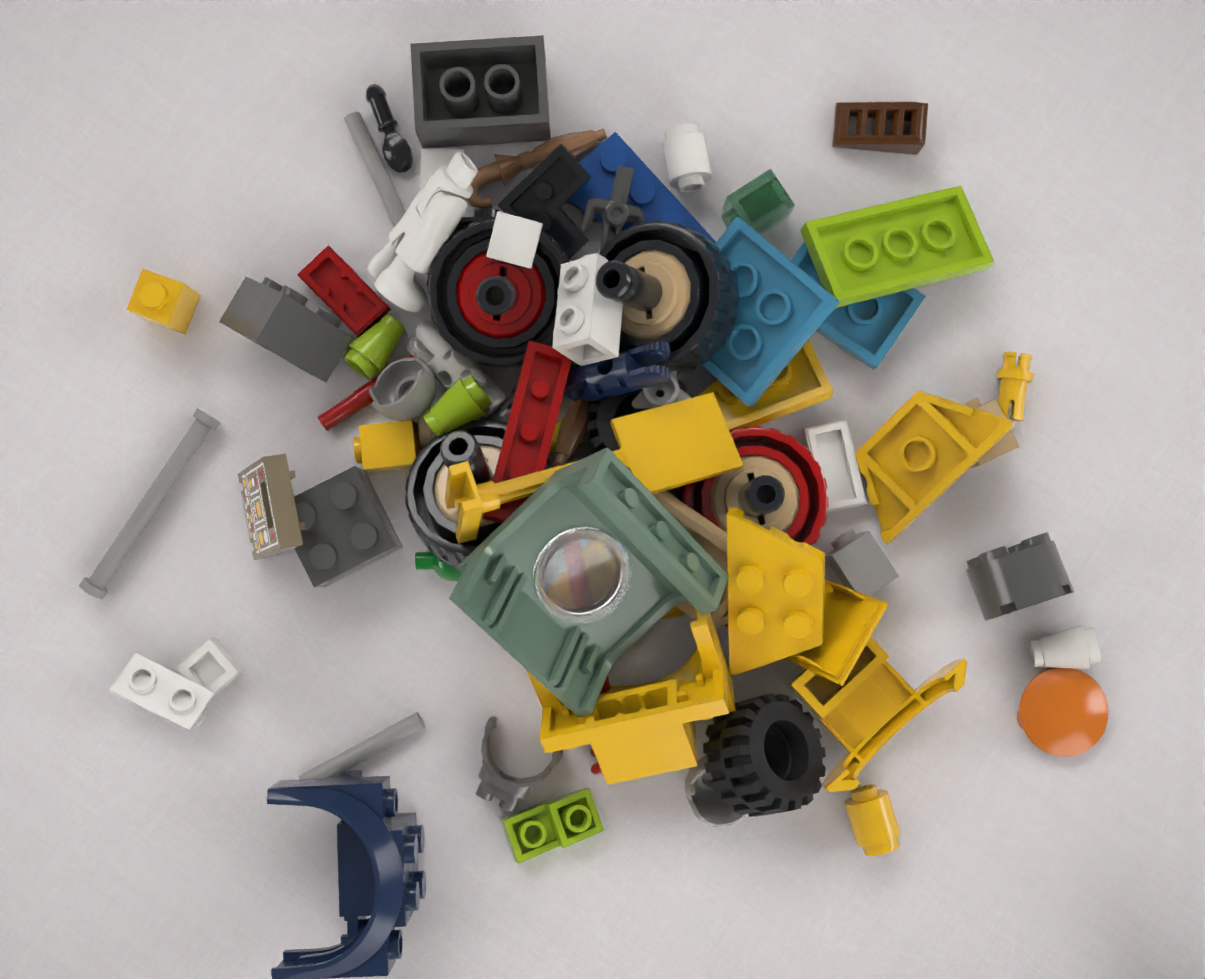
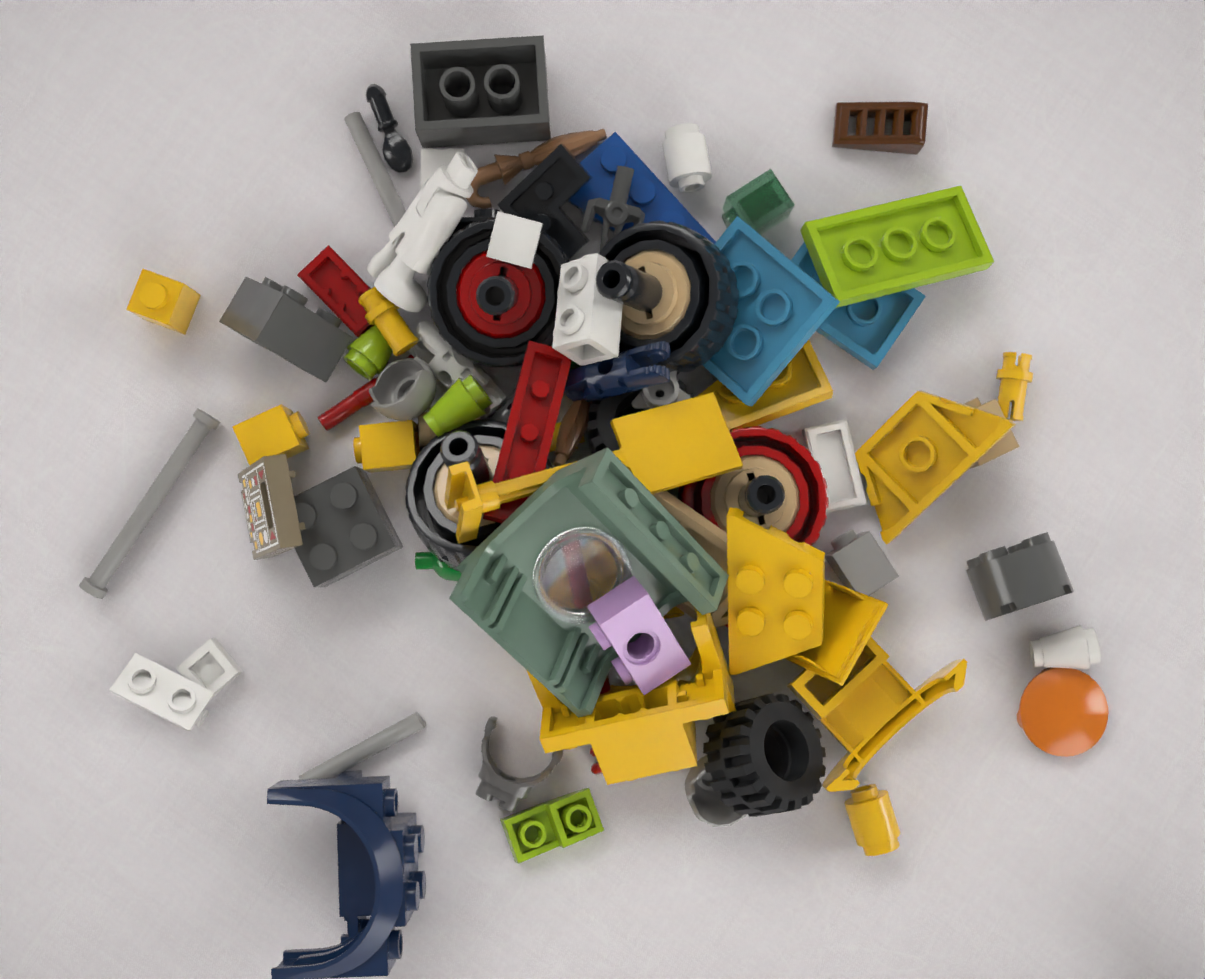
(272, 433): none -> yellow brick
(388, 321): none -> yellow pin
(654, 654): none -> lavender brick

